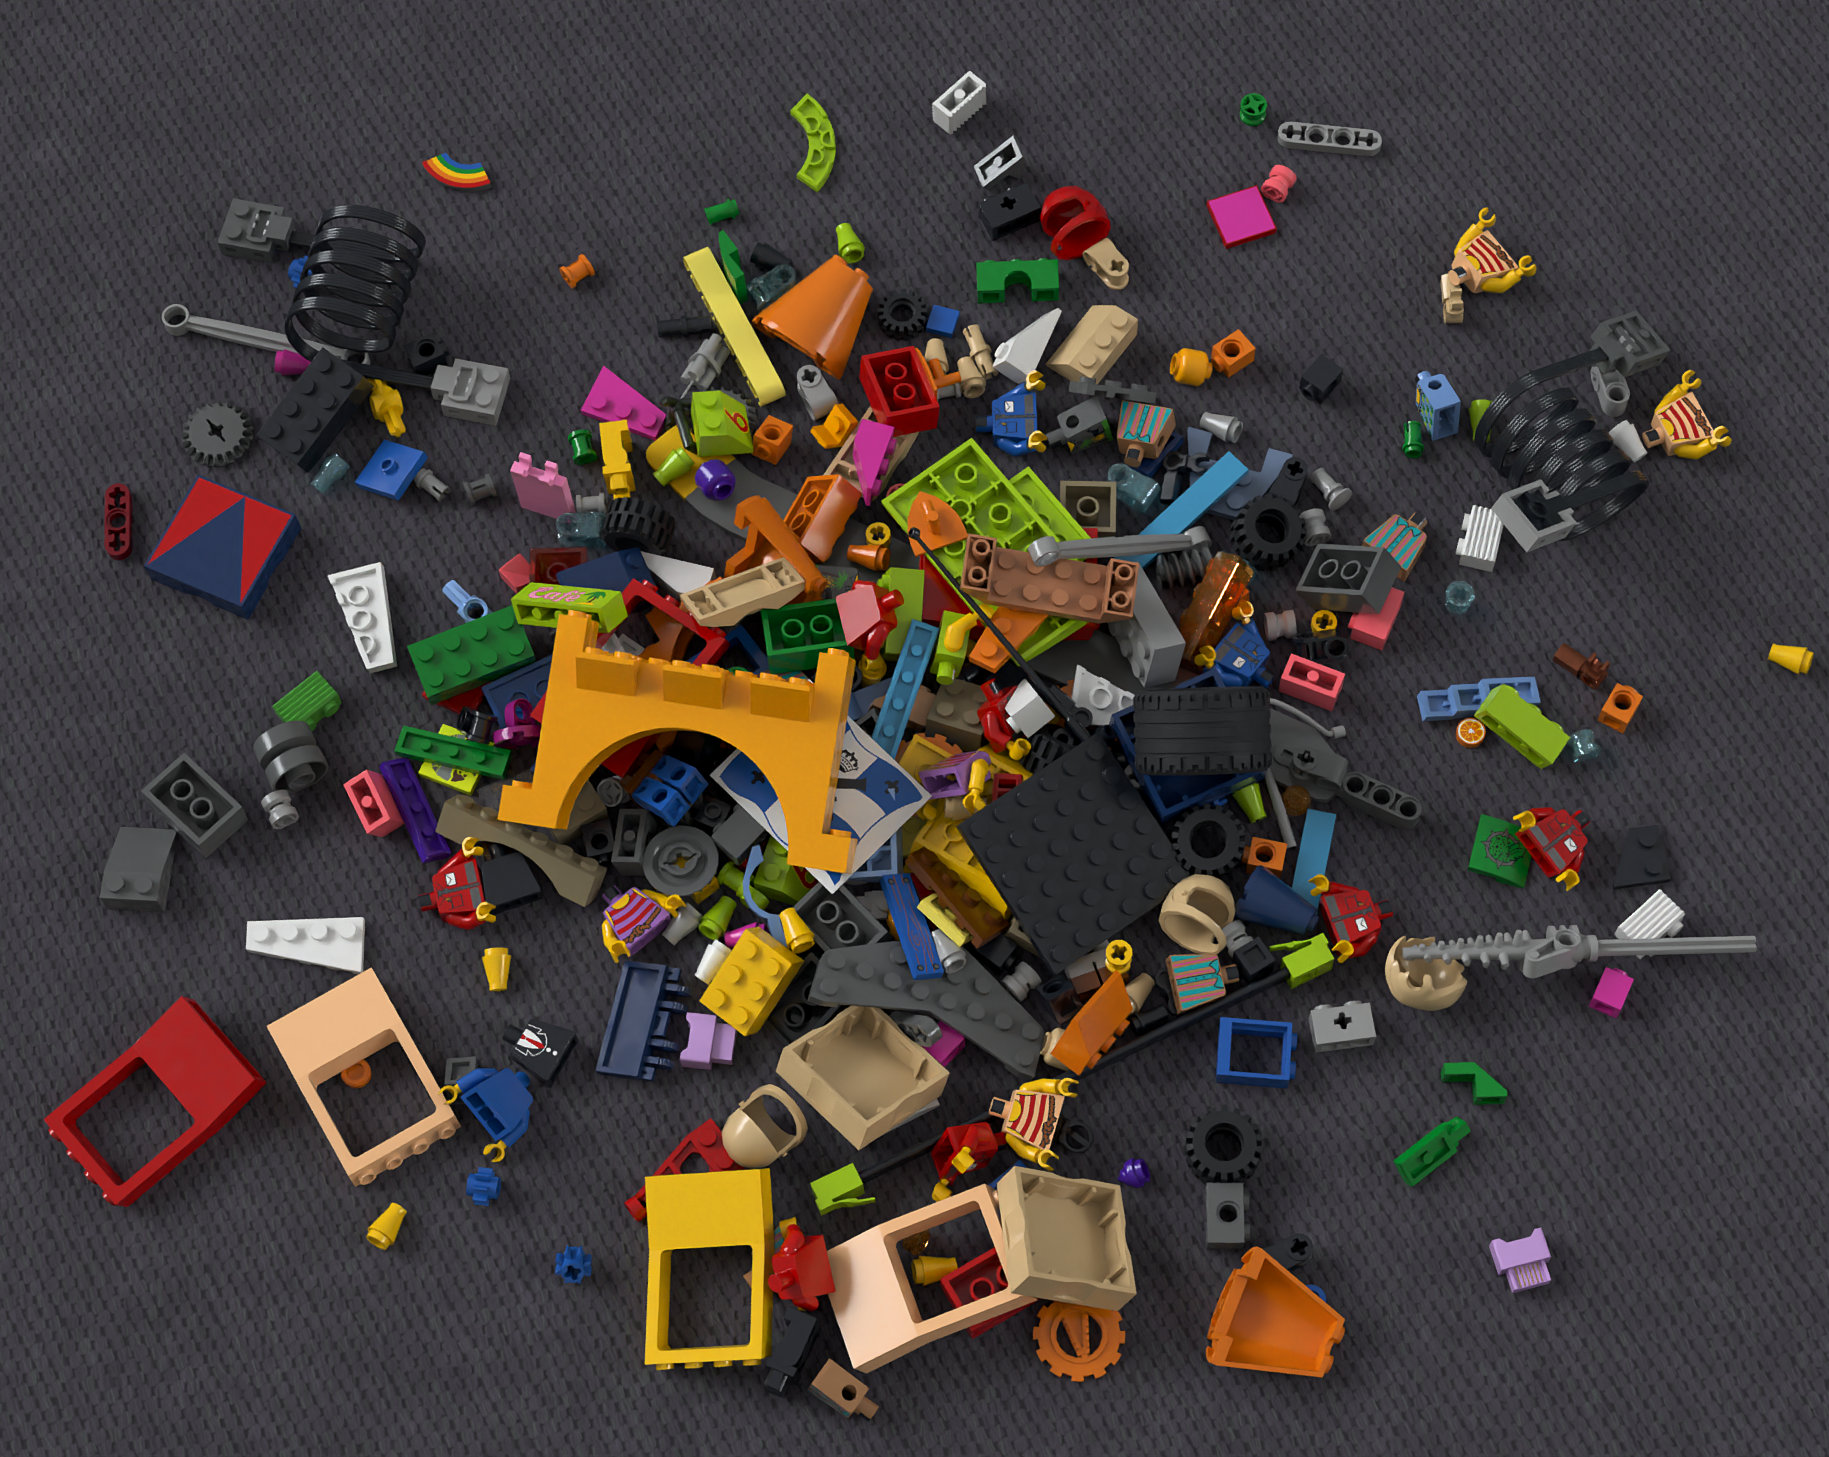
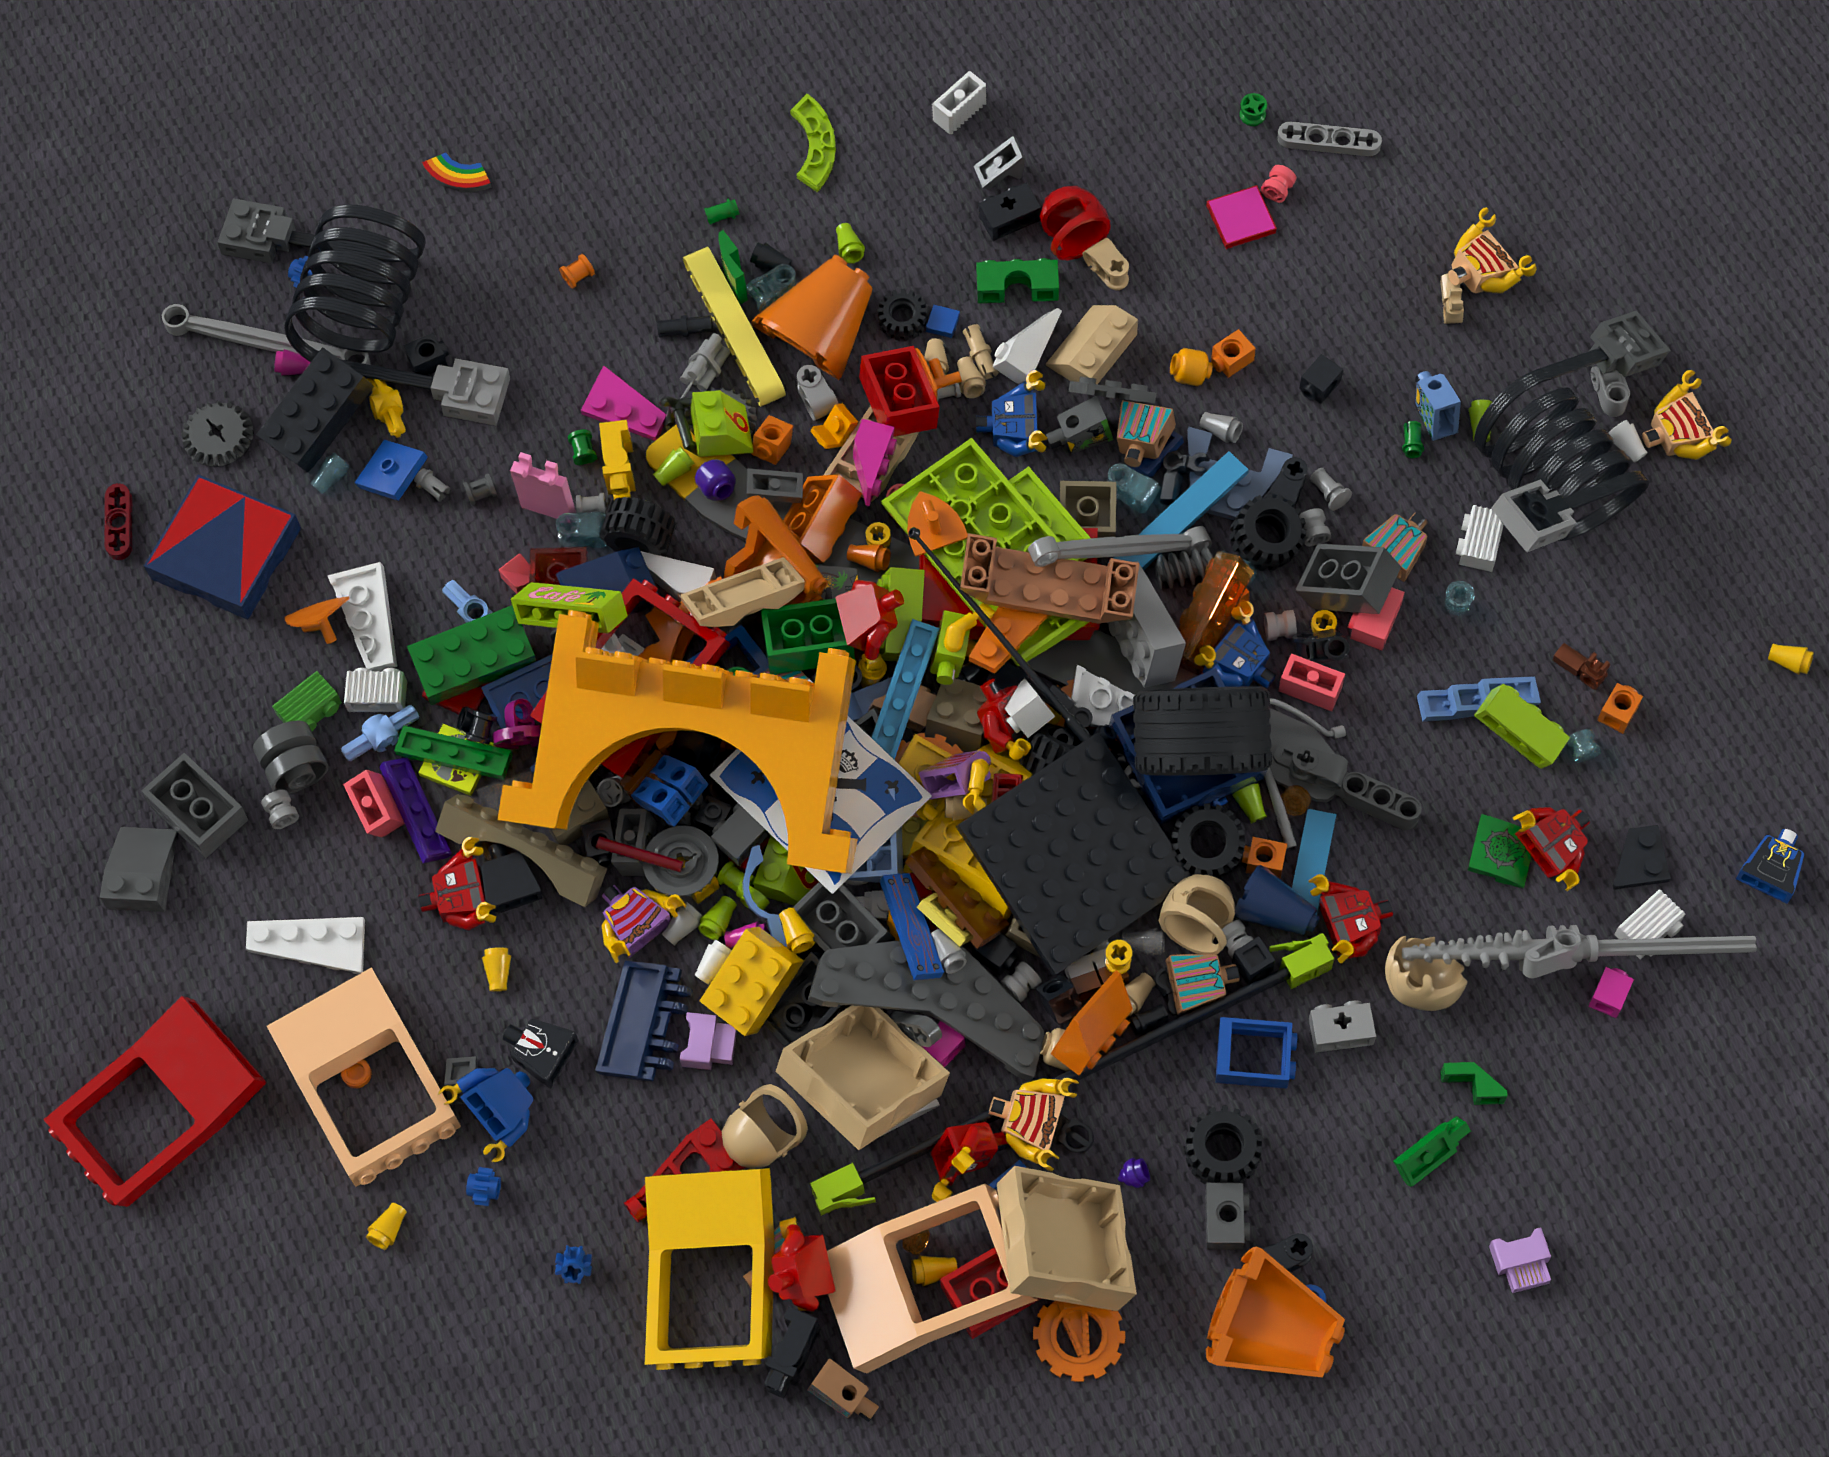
(315, 617): none -> orange shield
(375, 690): none -> white brick
(379, 732): none -> light blue axle
(639, 854): none -> dark red piece
(775, 485): none -> dark grey slope
(1146, 942): none -> clear cone
(1470, 732): orange tile -> none
(1774, 866): none -> torso

